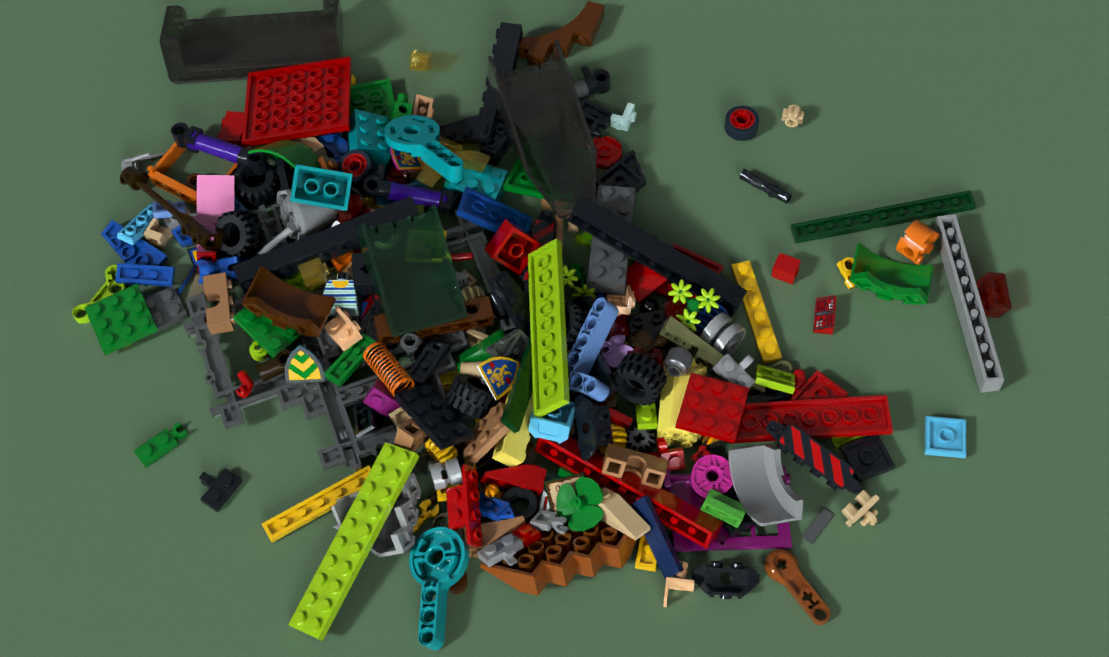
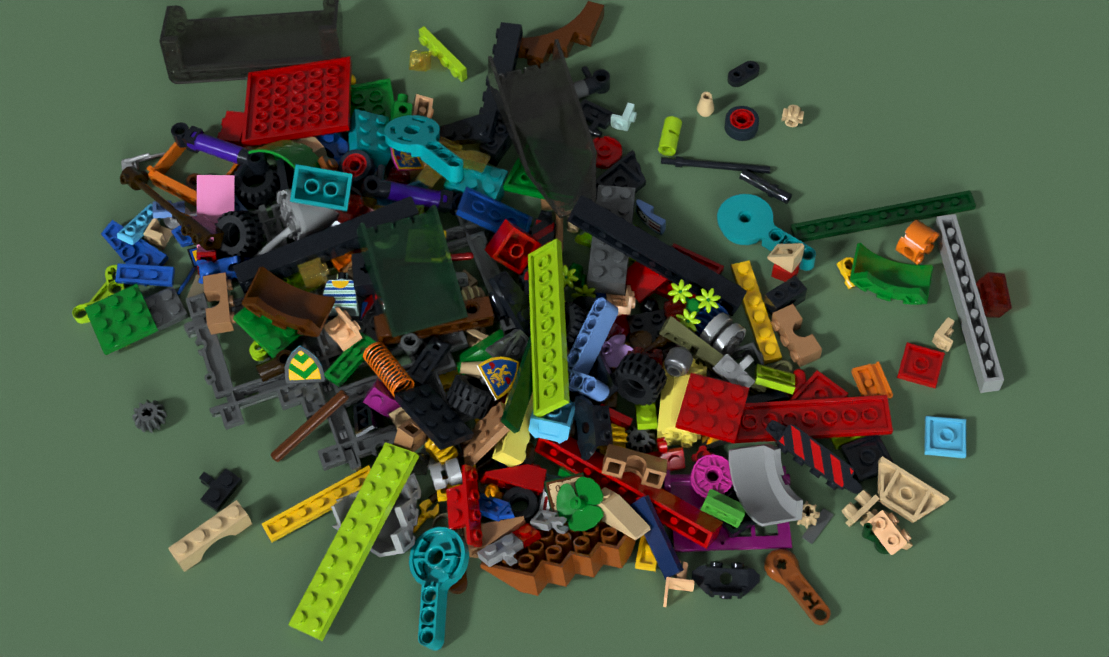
(149, 416): none -> dark grey gear
(160, 445): green plate -> none
(227, 522): none -> tan arch
(247, 384): red arm -> none
(309, 426): none -> reddish brown axle
(446, 58): none -> lime plate
(646, 214): none -> medium blue slope
(670, 136): none -> lime pin
(679, 162): none -> black bar
(705, 106): none -> tan cone
(745, 72): none -> black plate
(749, 219): none -> teal beam
(751, 350): none -> dark grey bracket
(787, 255): none -> tan slope
(787, 293): none -> black brick
(802, 349): none -> medium nougat arch
(812, 514): none -> tan gear
(824, 315): slope -> none
(867, 534): none -> dark green plate
(871, 380): none -> orange plate
(889, 533): none -> light nougat bracket
(905, 492): none -> tan wing
(921, 365): none -> red tile
(941, 337): none -> tan bracket

